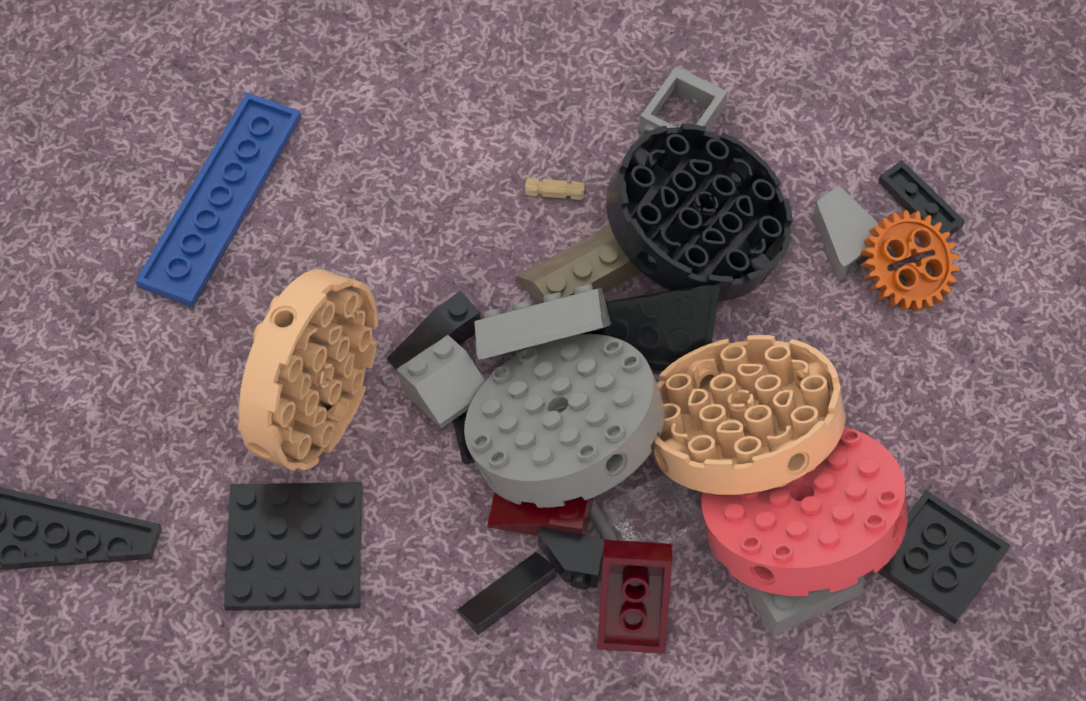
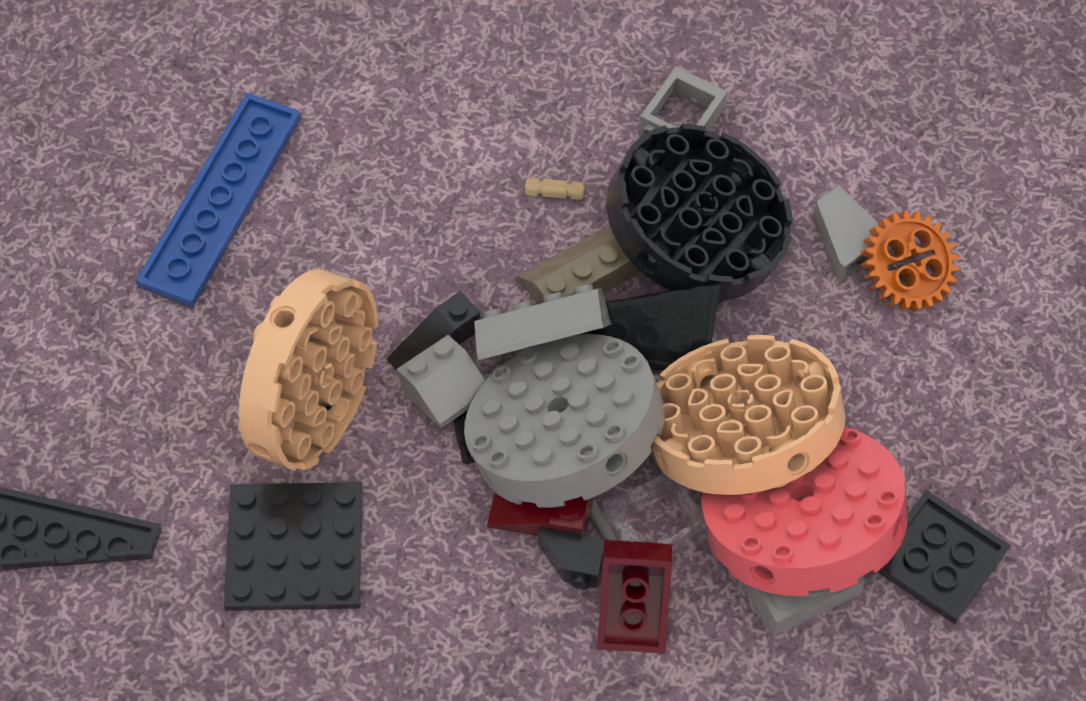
(507, 592): black slope -> none
(918, 196): black plate -> none

